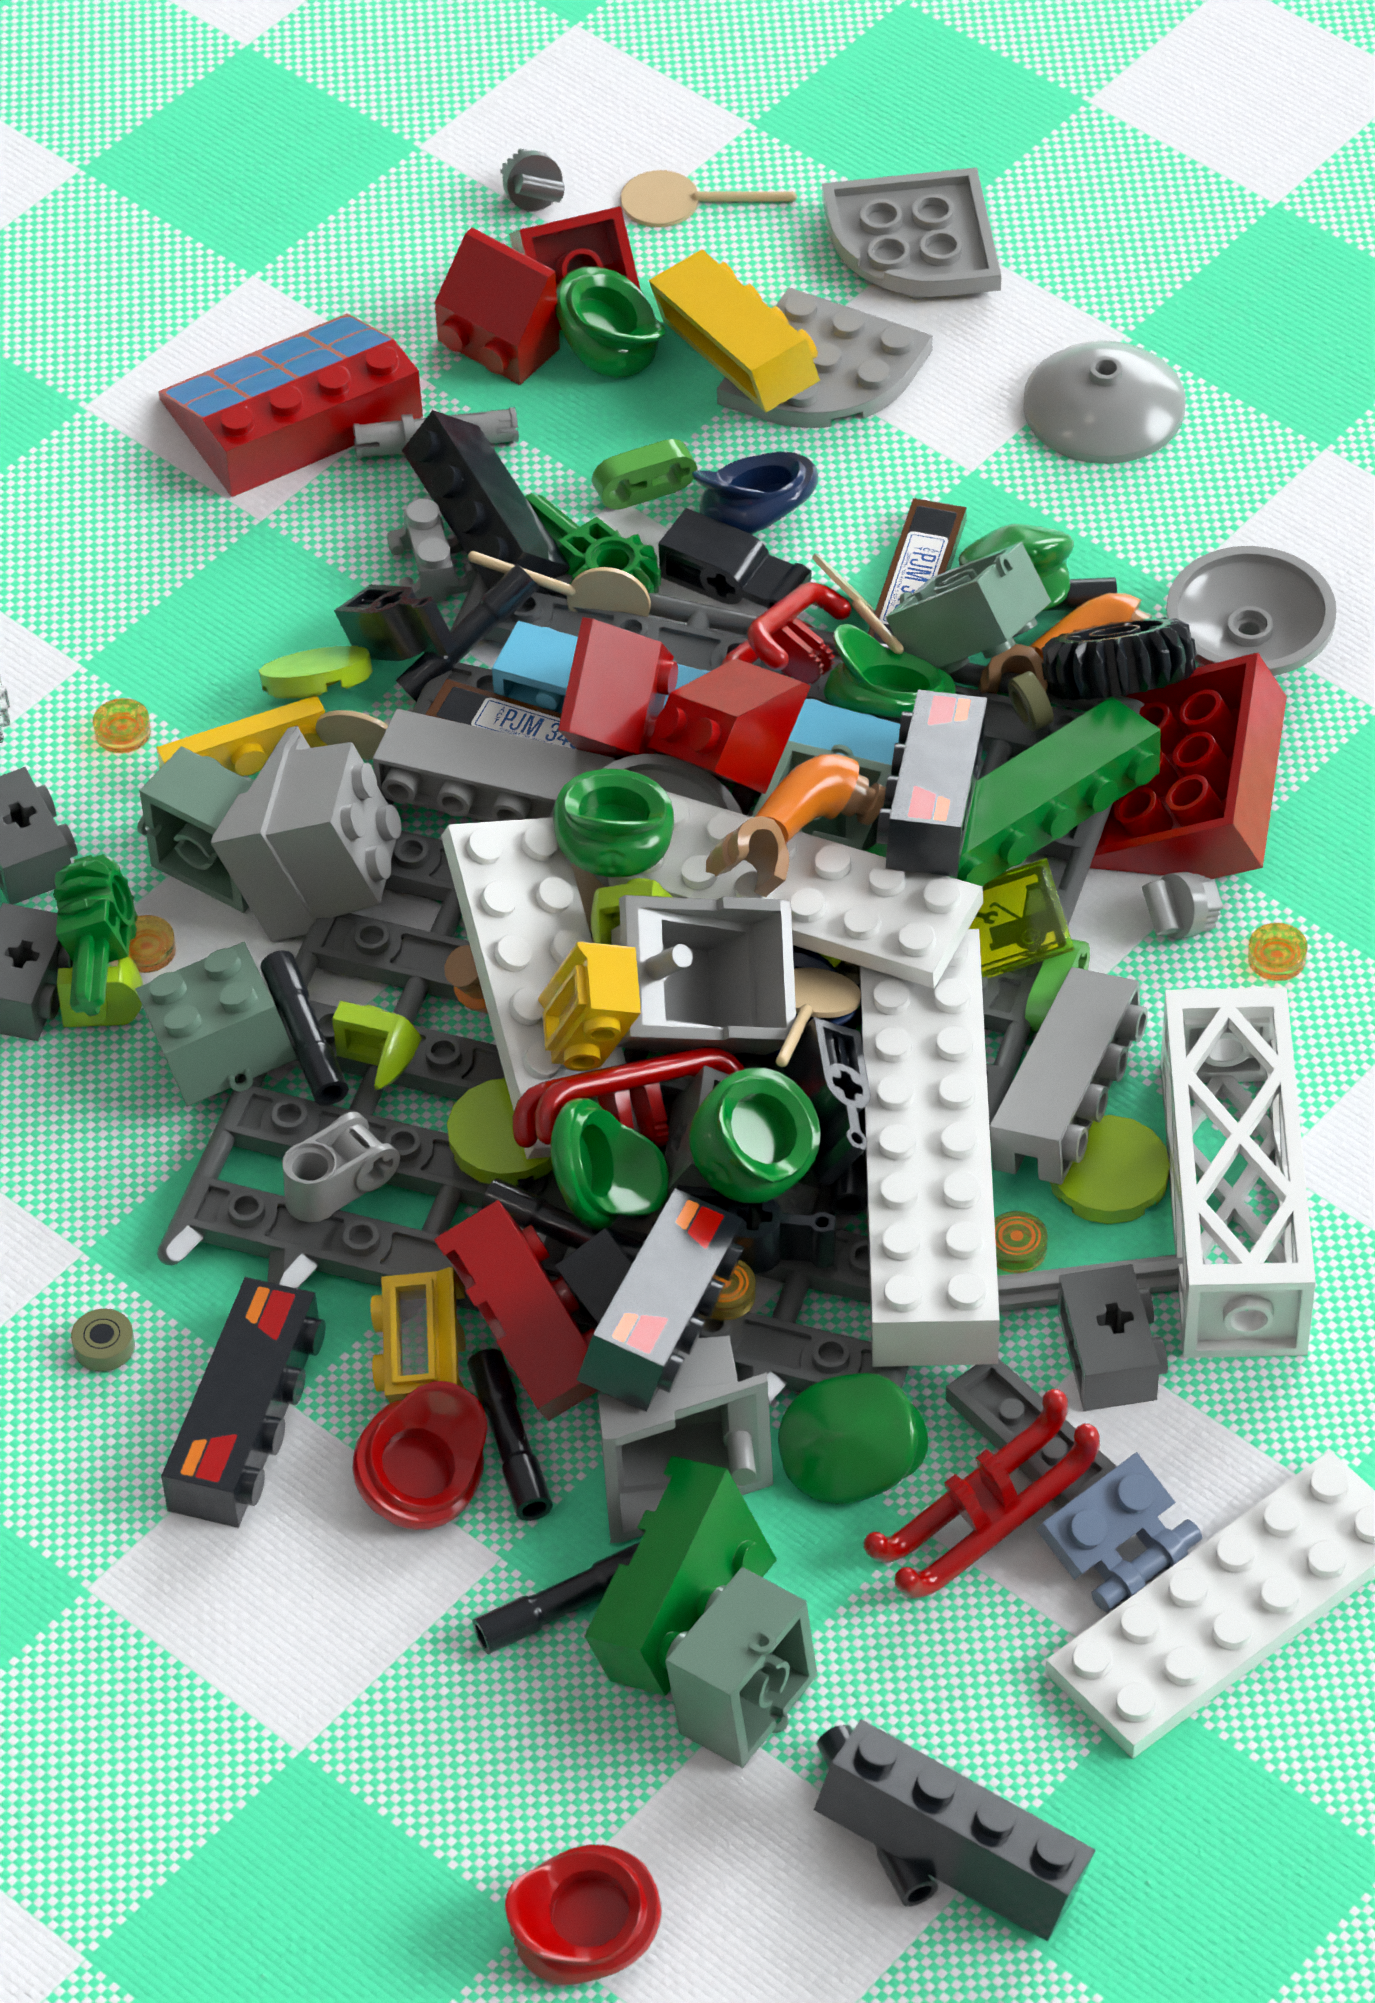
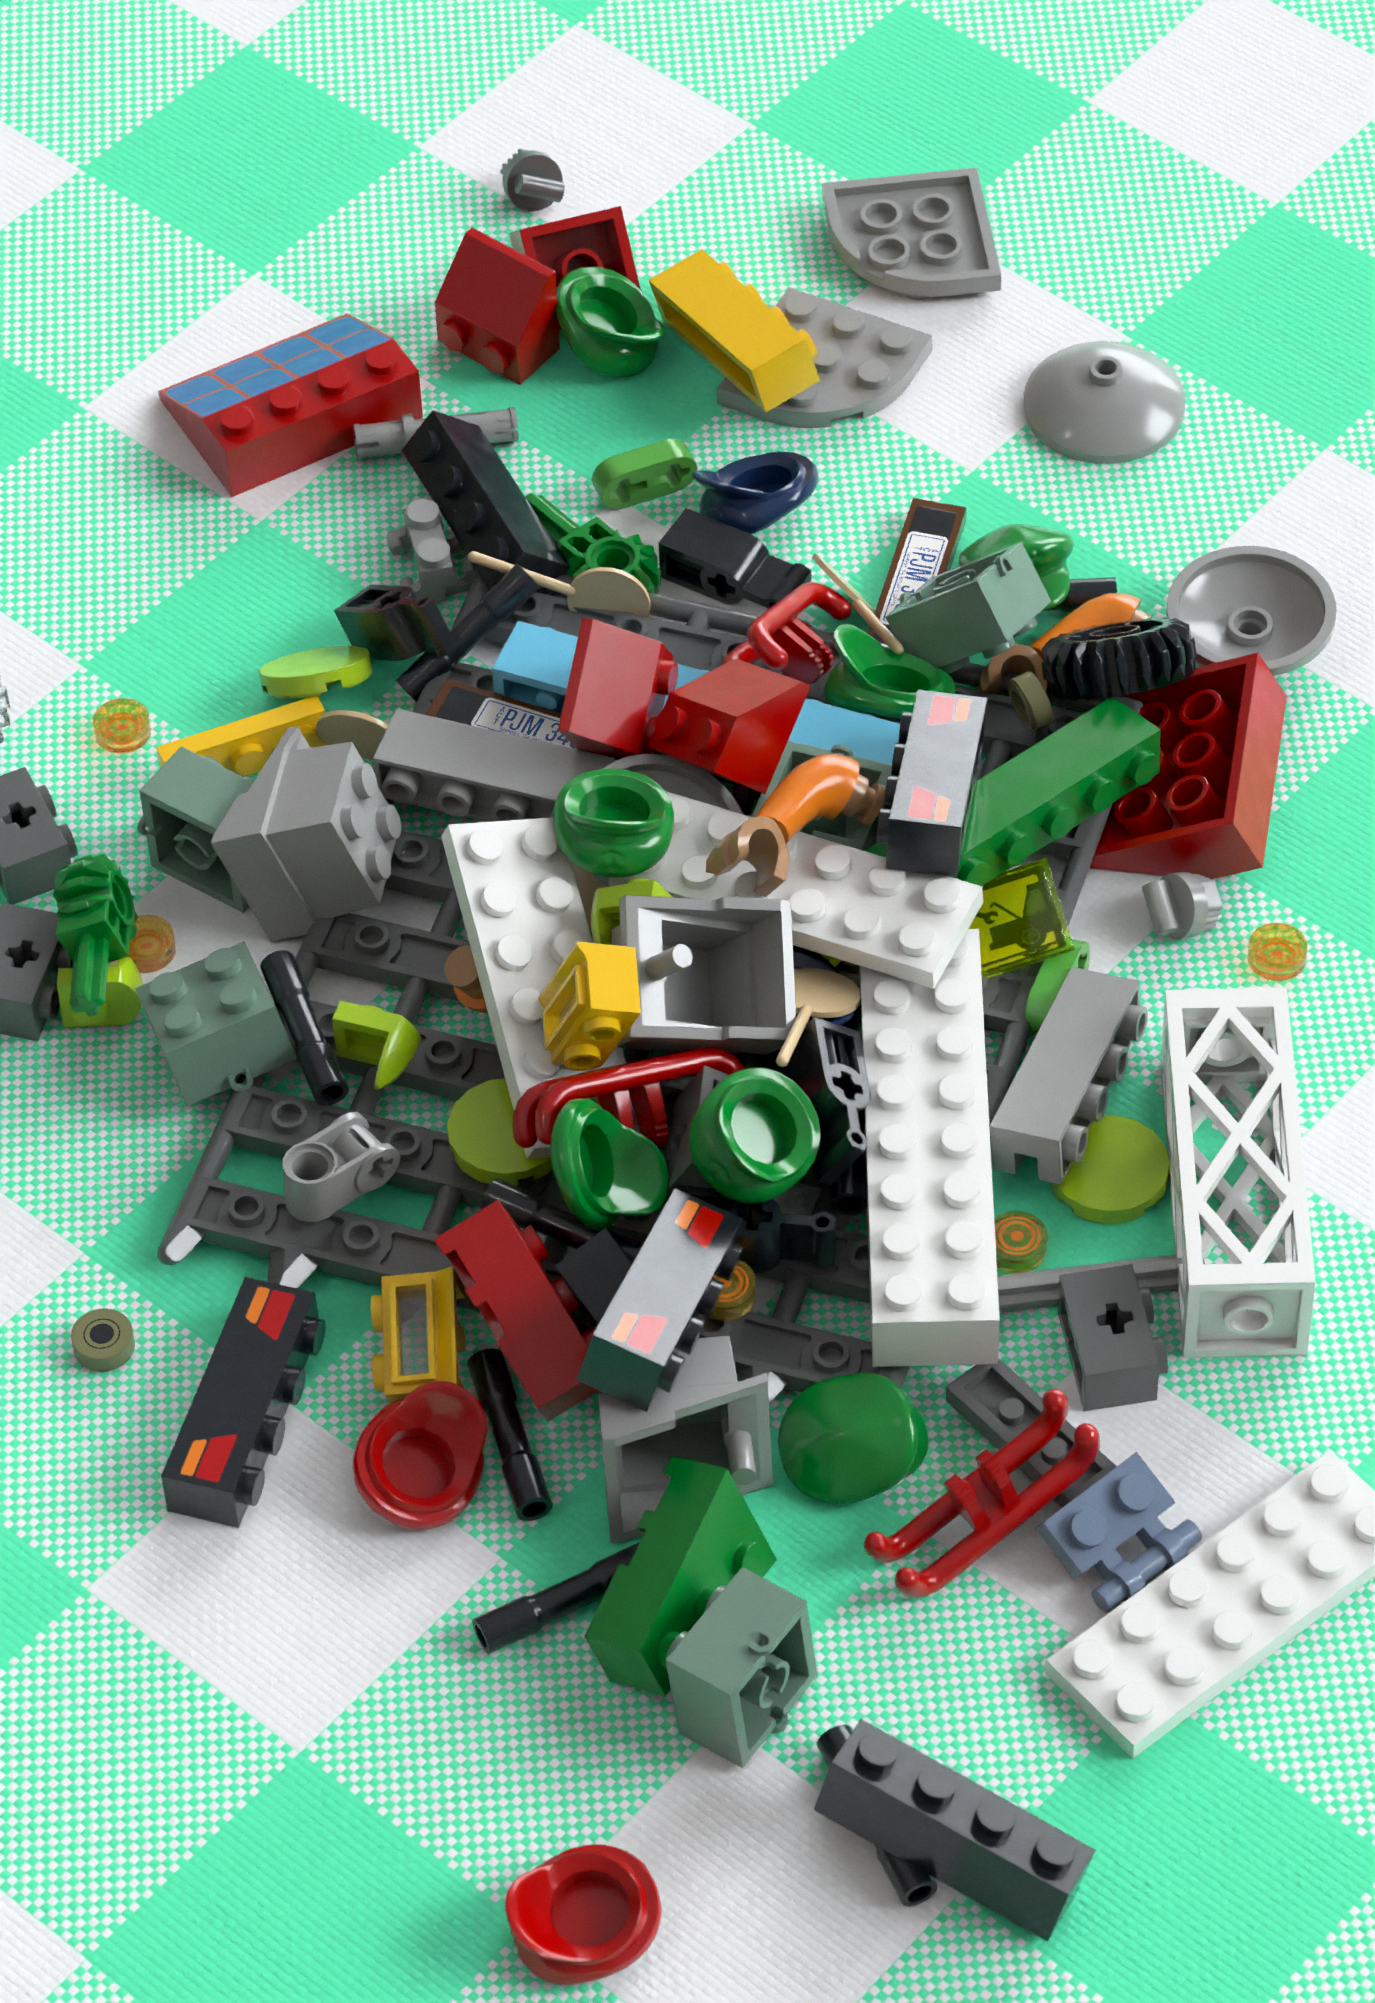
(670, 198): tan piece -> none

